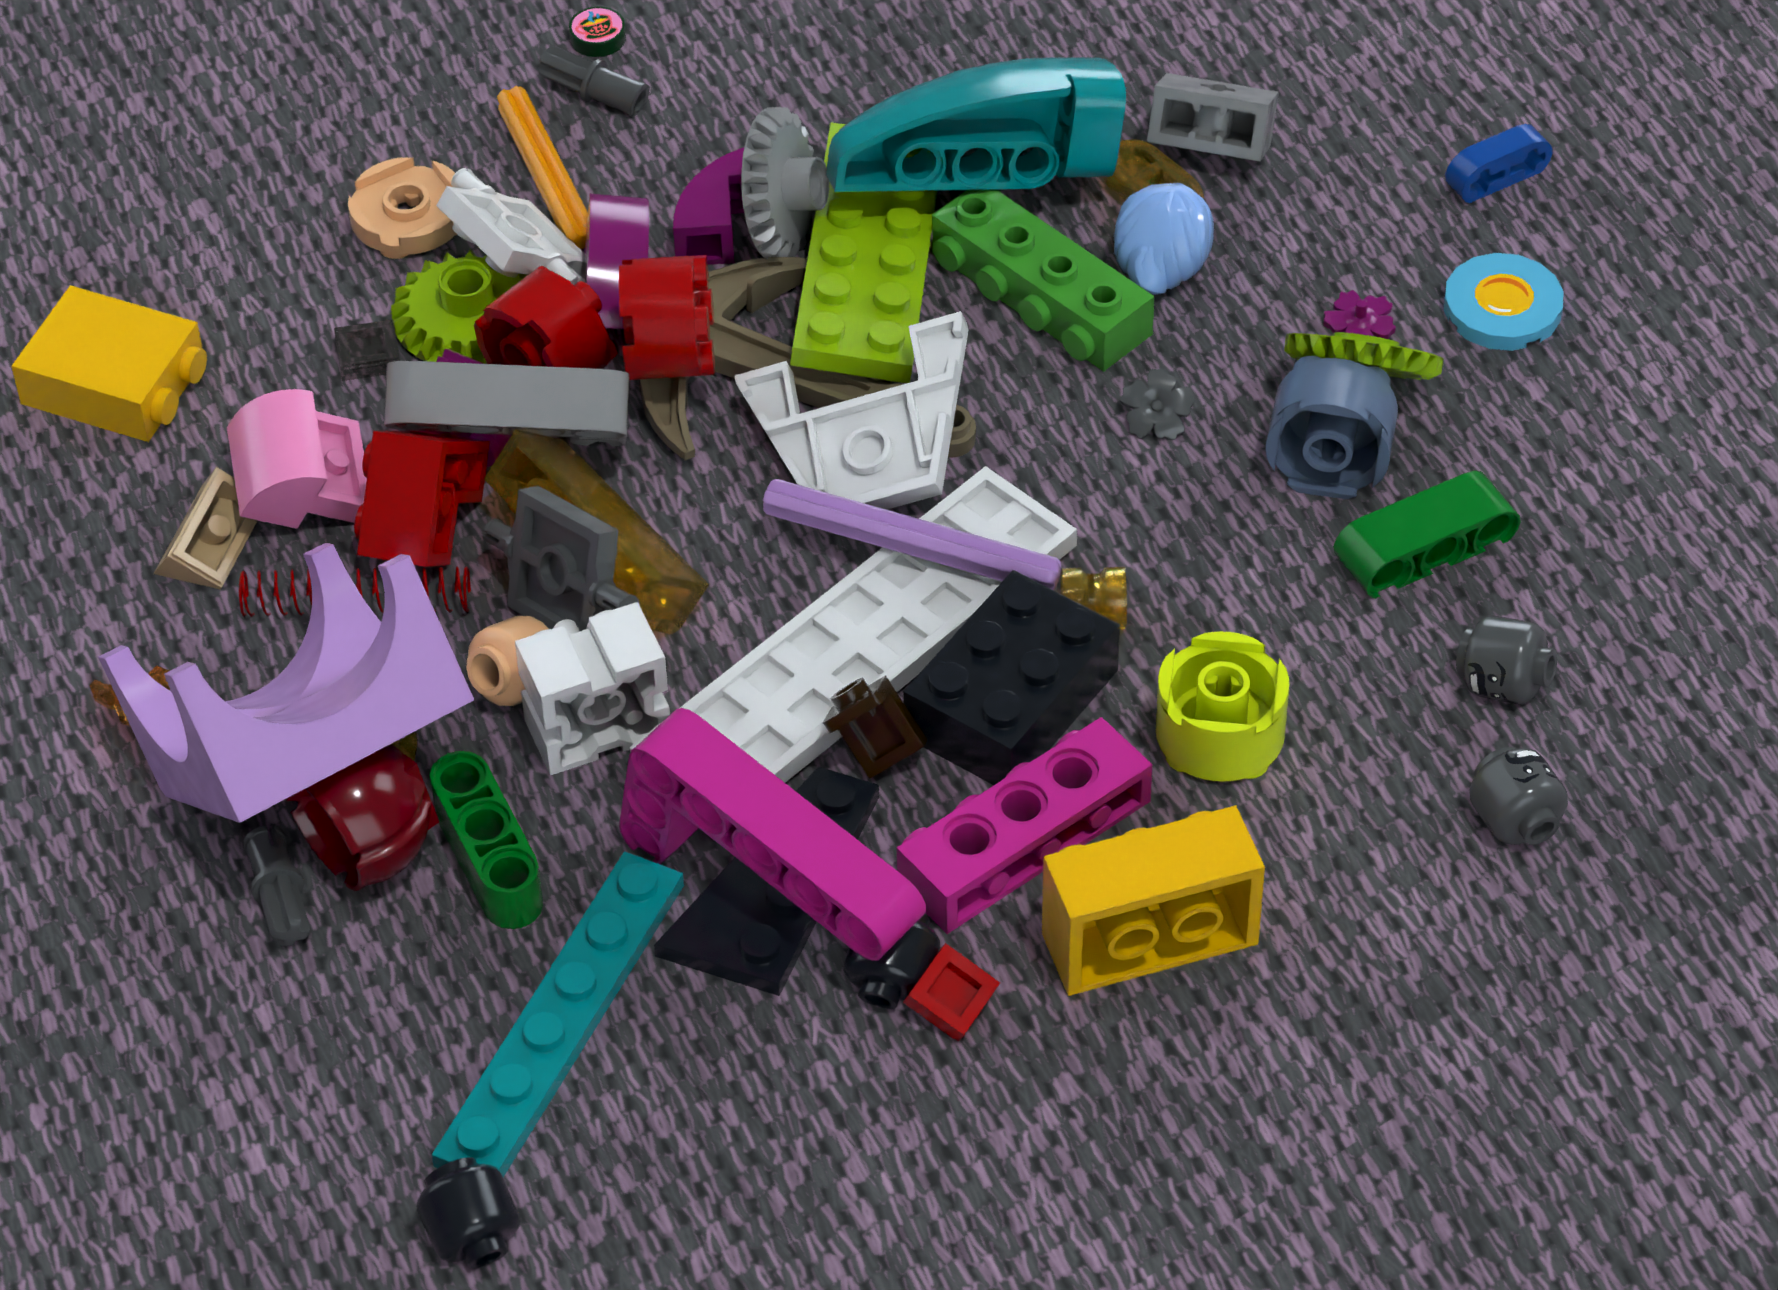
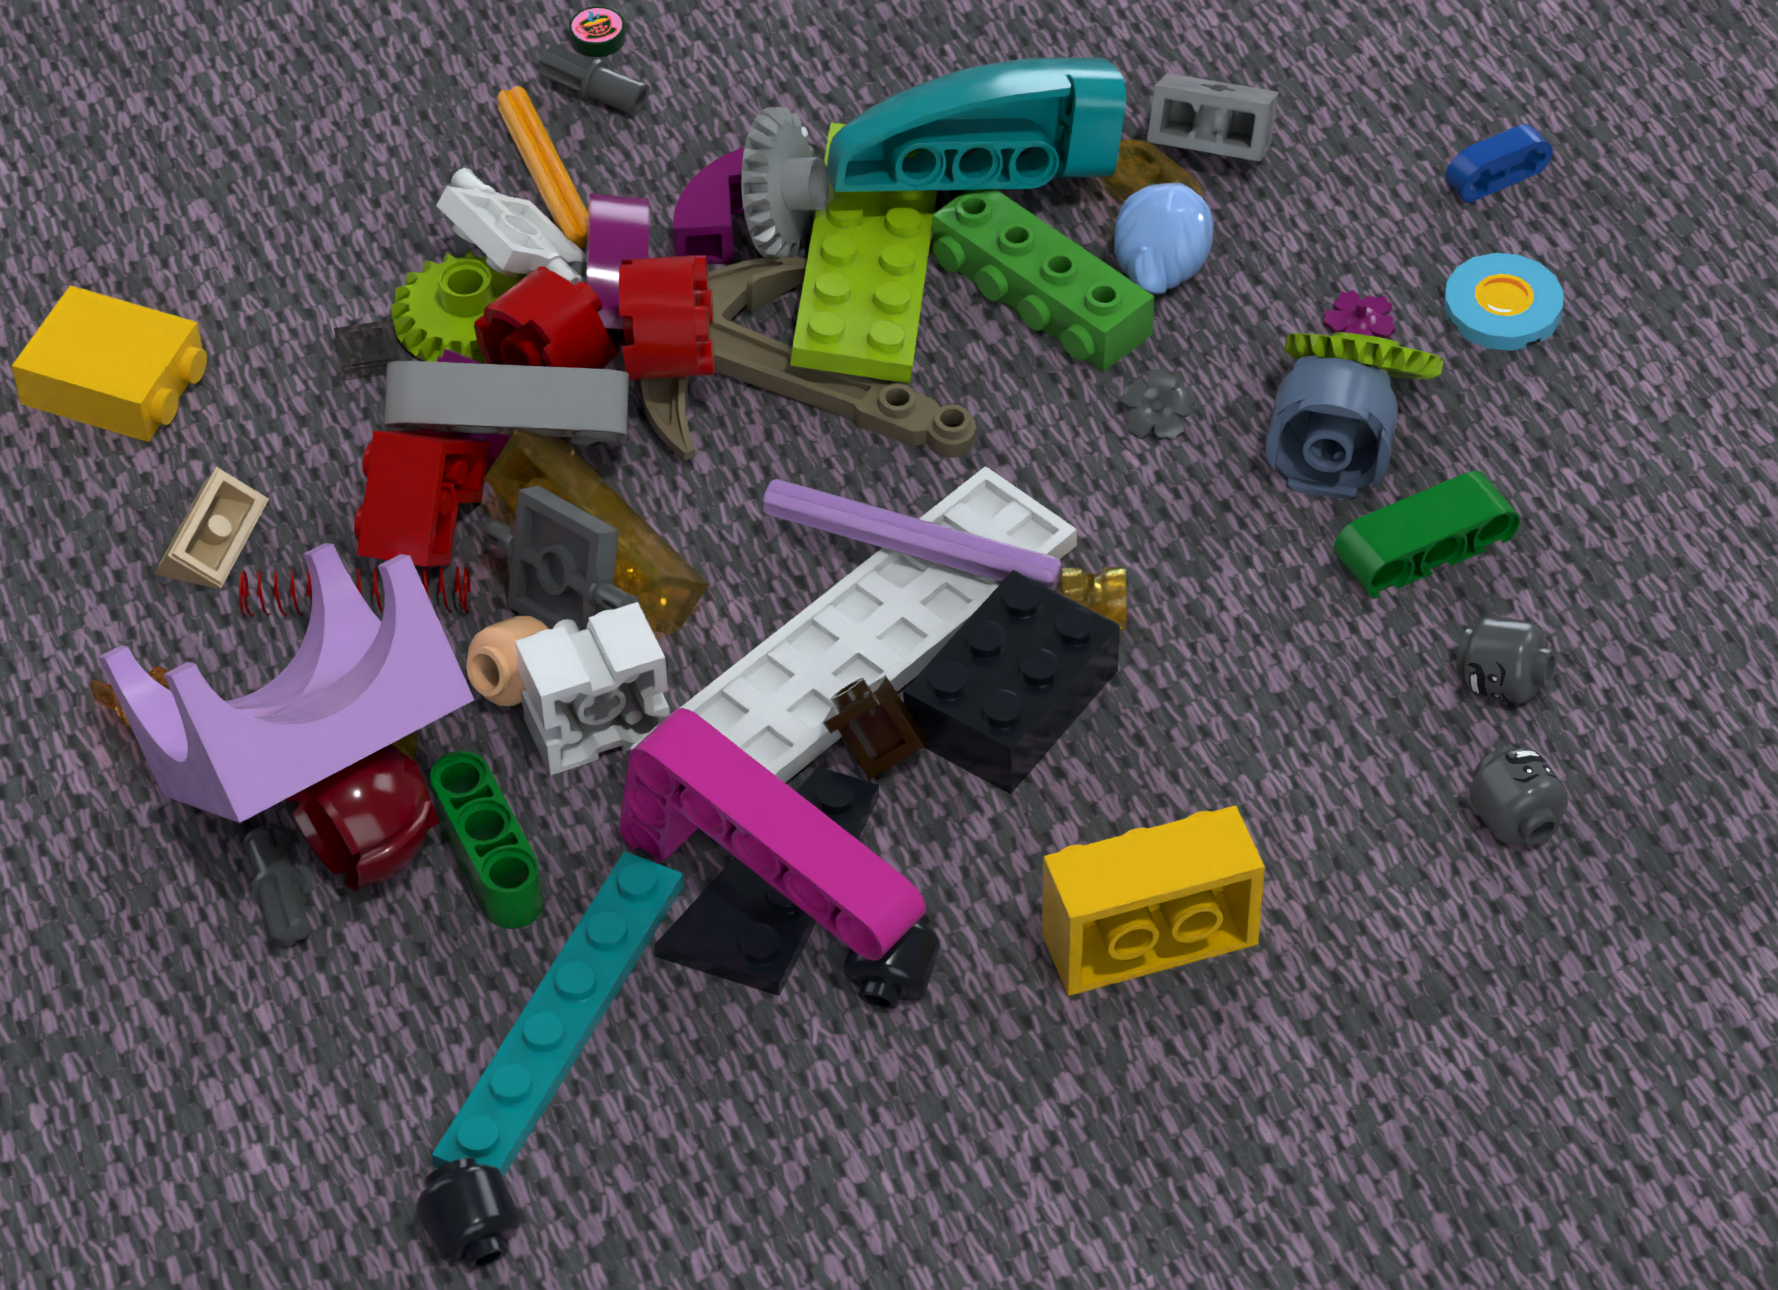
(295, 460): bright pink brick -> none
(395, 230): light nougat plate -> none
(874, 446): white wing -> none
(951, 992): red plate -> none
(1039, 808): dark pink brick -> none
(1221, 707): neon yellow brick -> none

